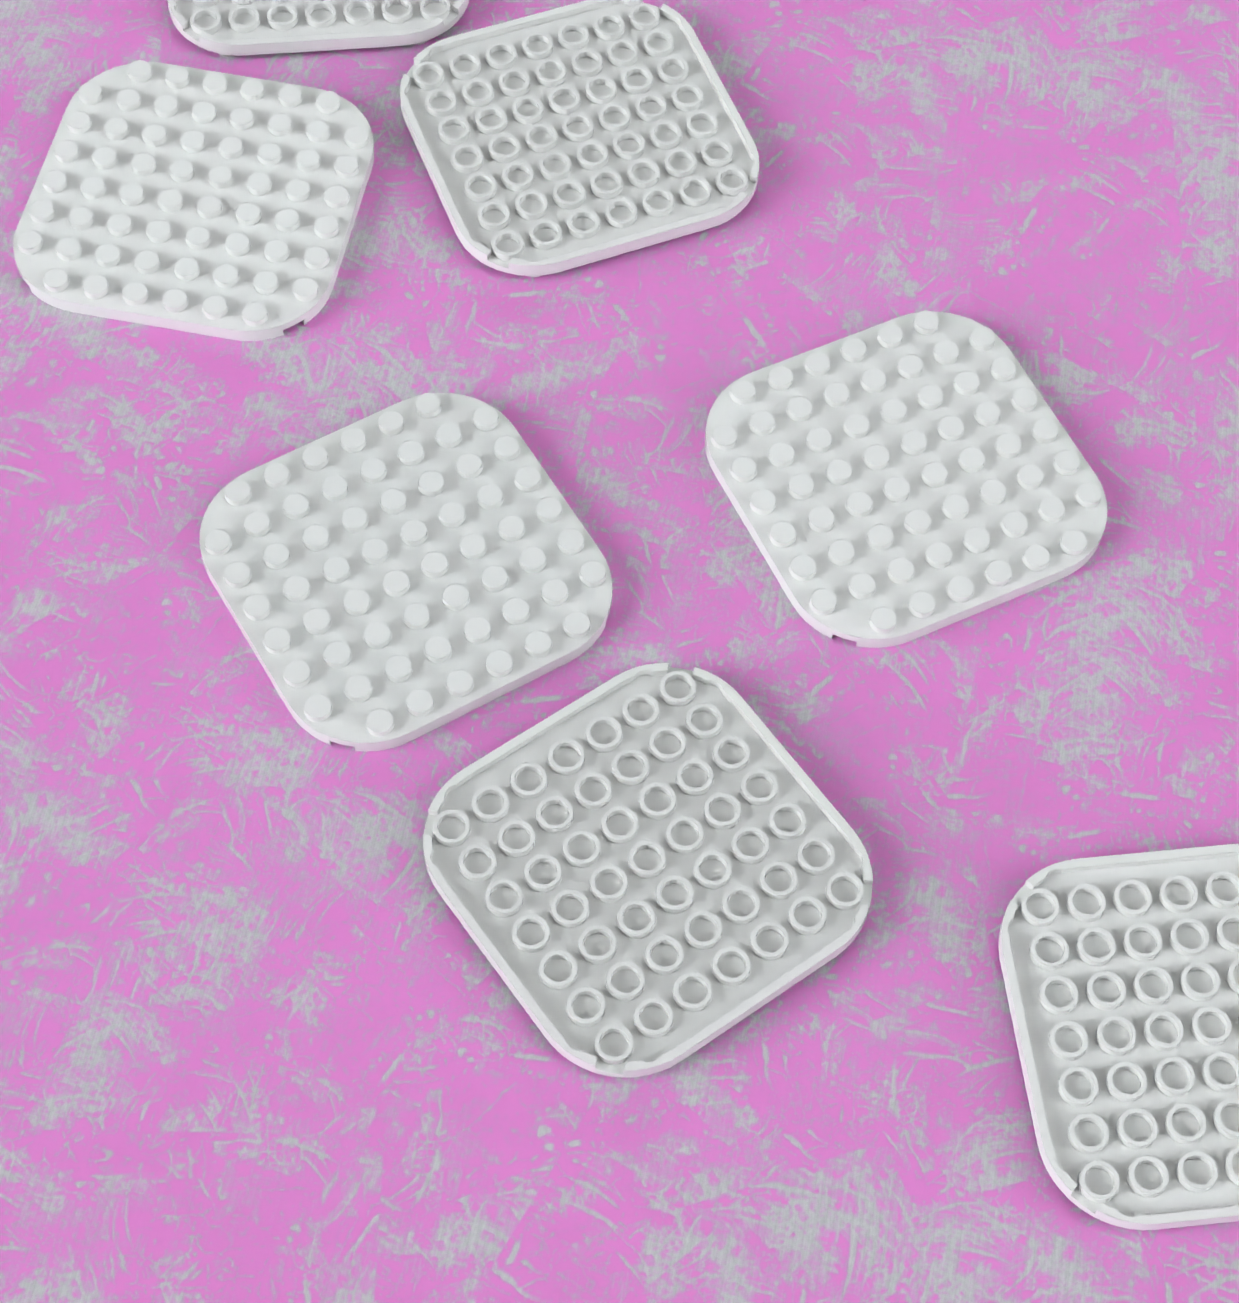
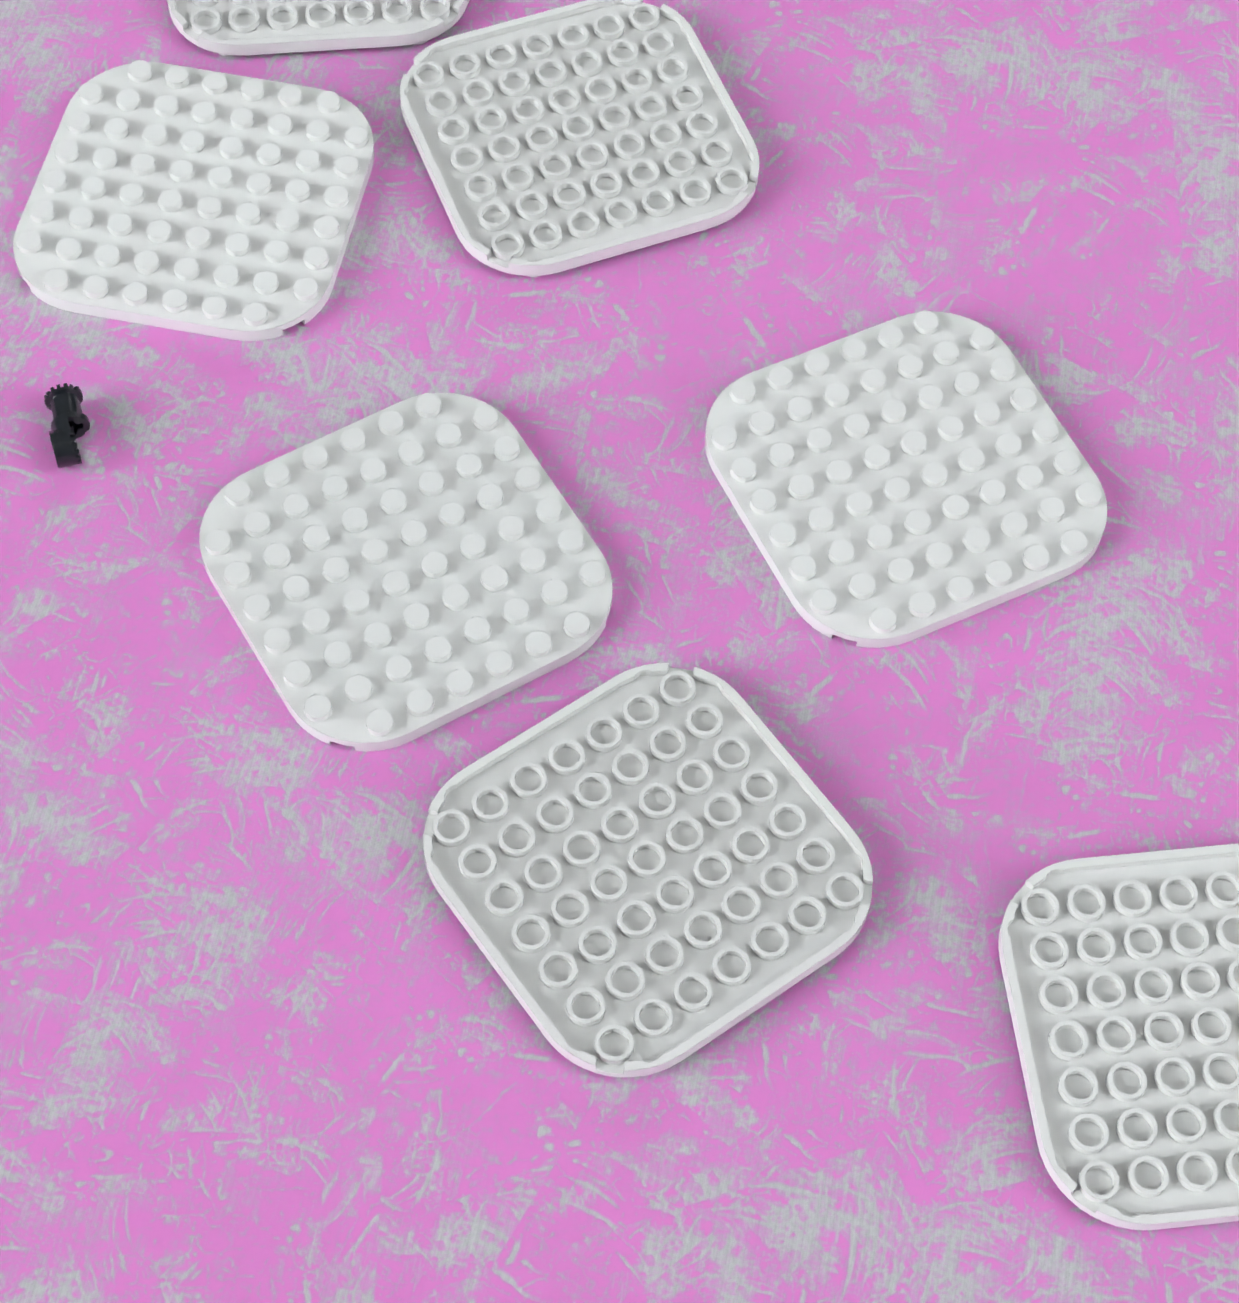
(67, 423): none -> black connector

